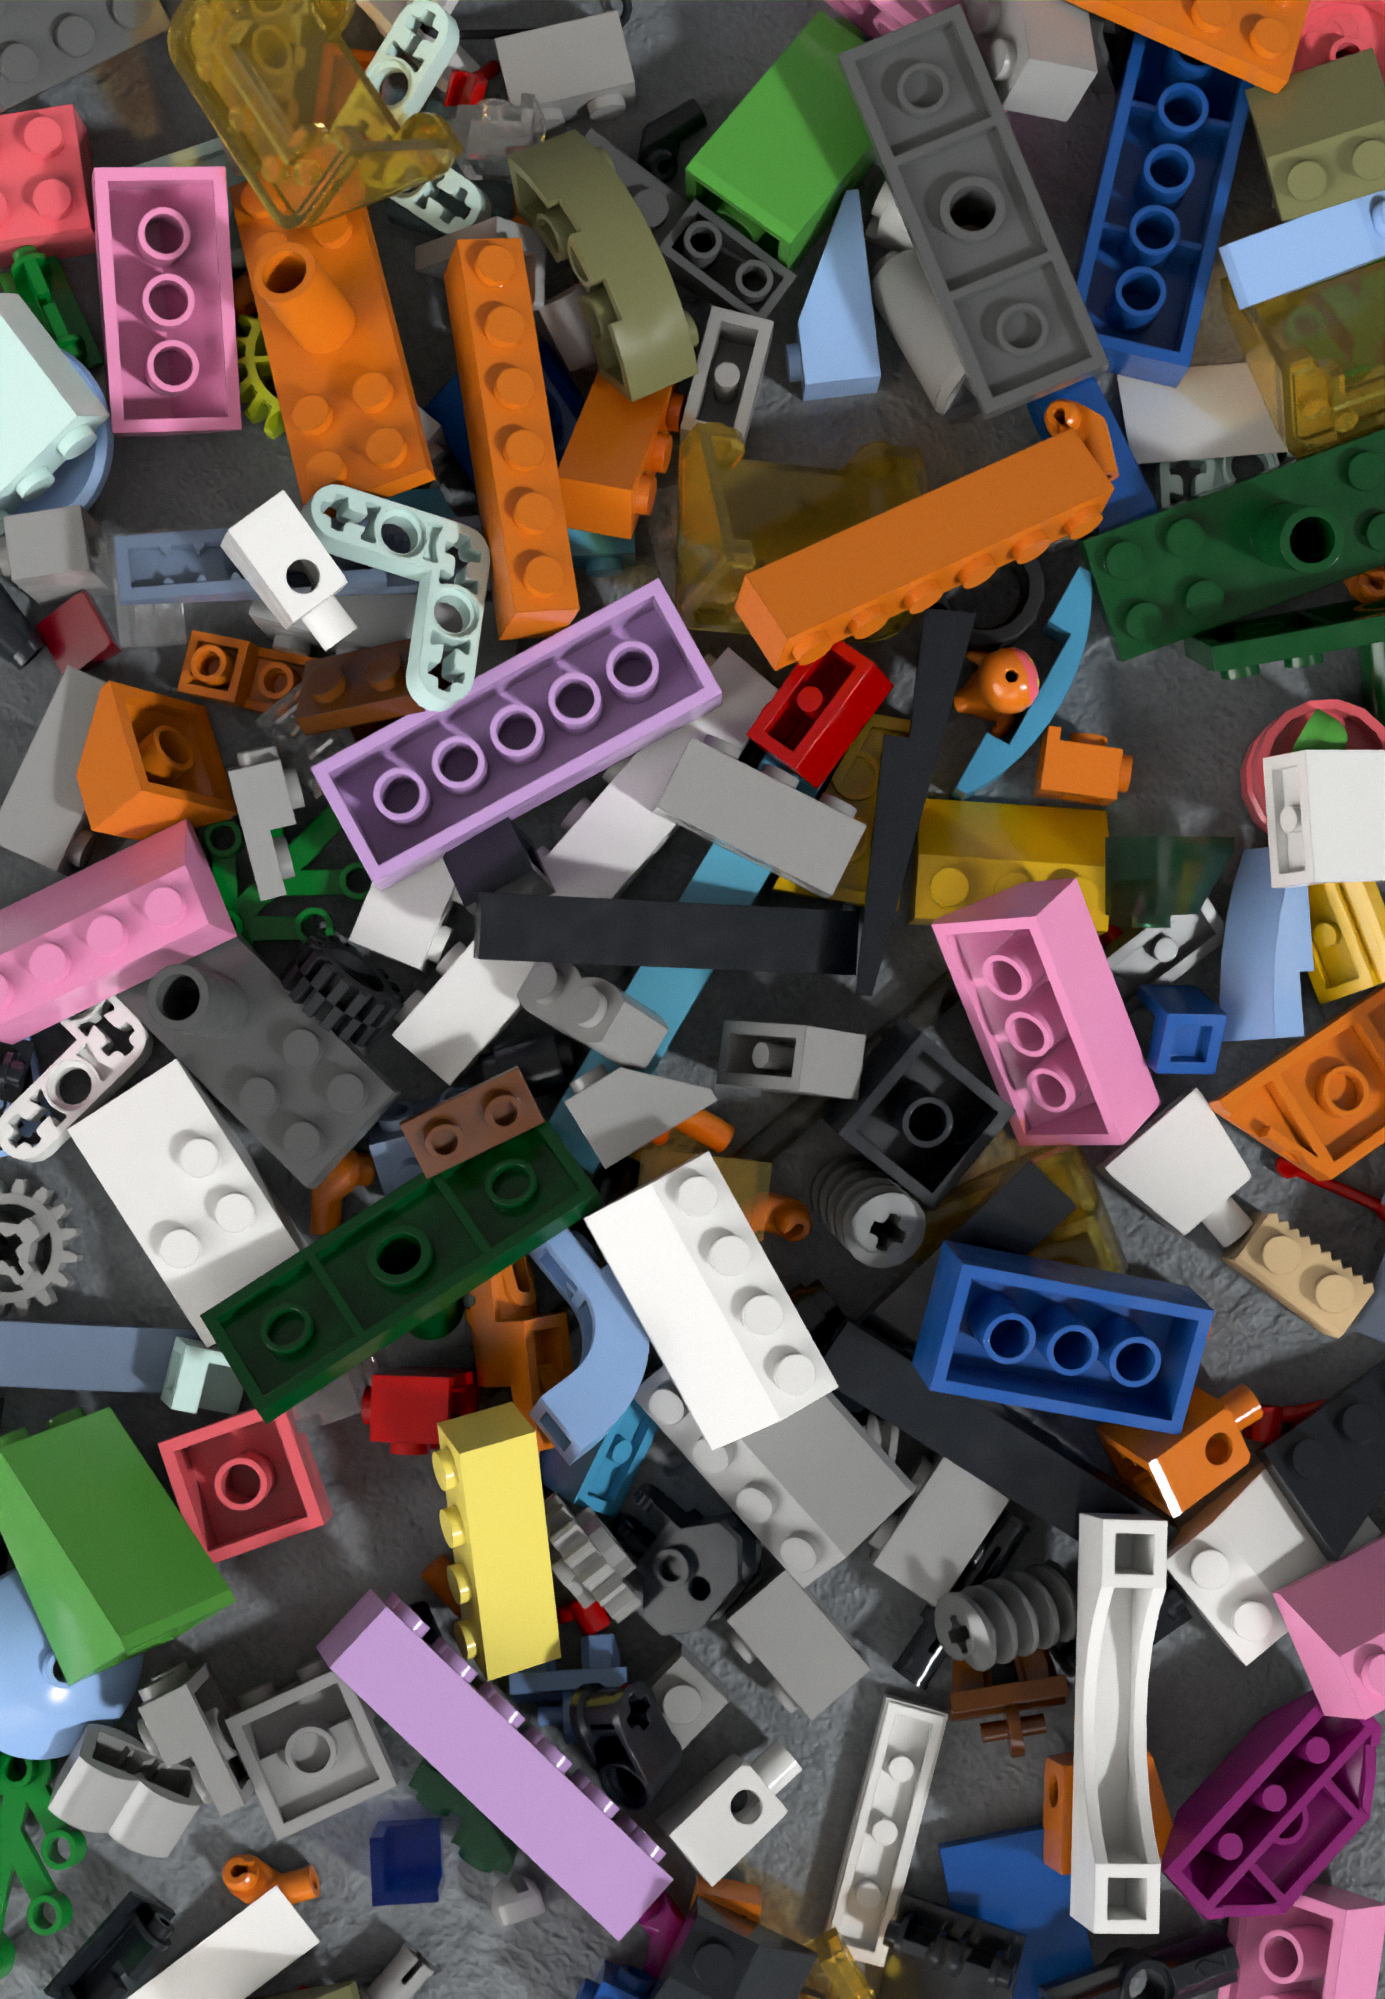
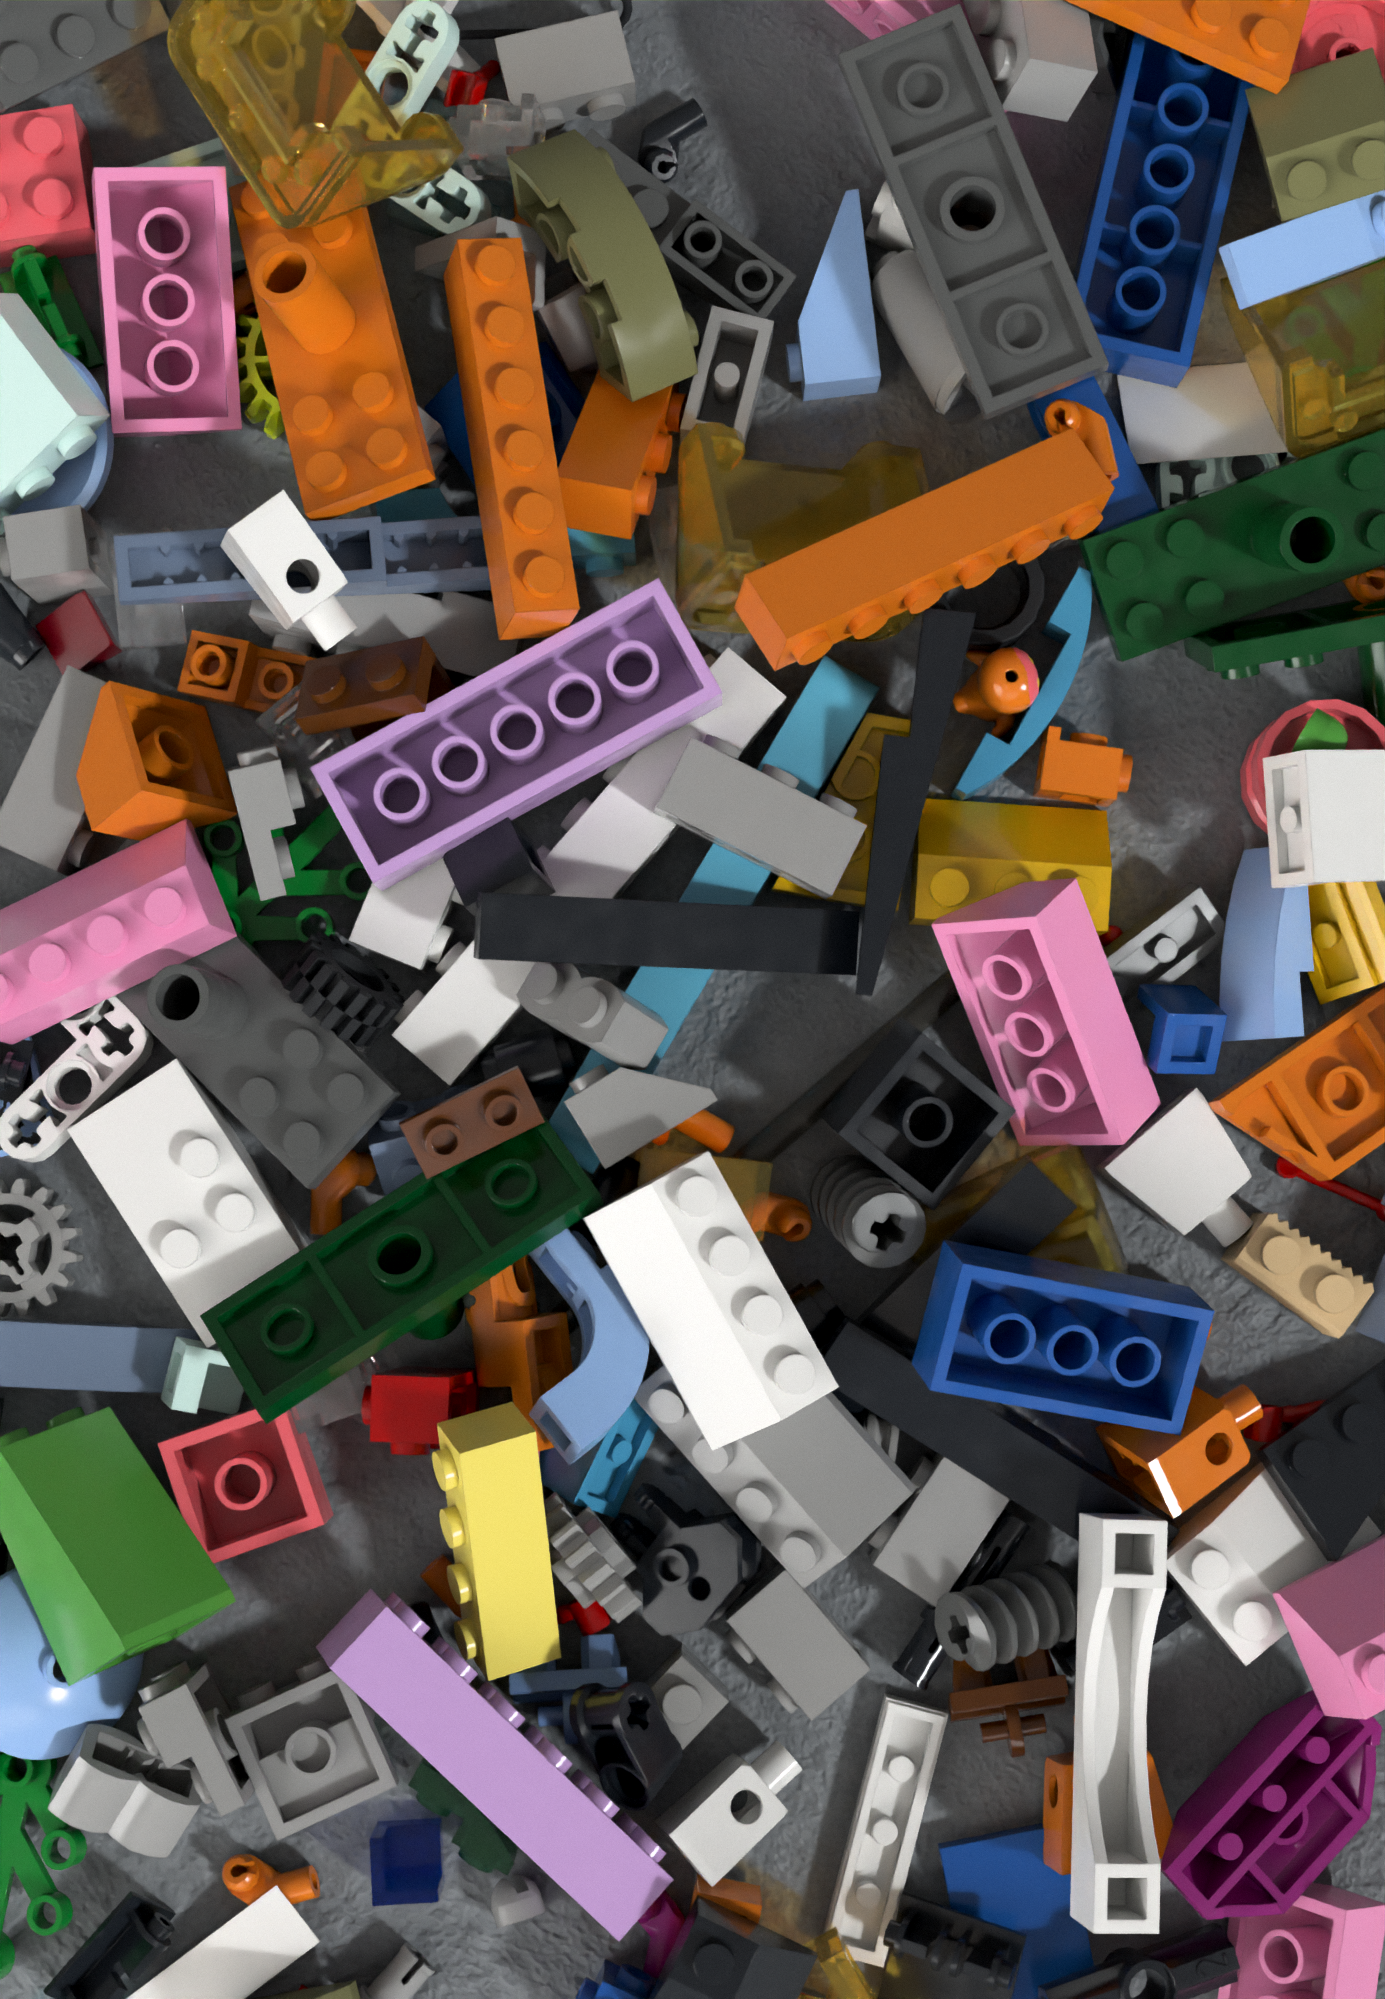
(426, 563): light aqua beam -> none
(788, 147): bright green slope -> none
(791, 1059): light grey brick -> none
(820, 712): red brick -> none
(1162, 875): clear green slope -> none

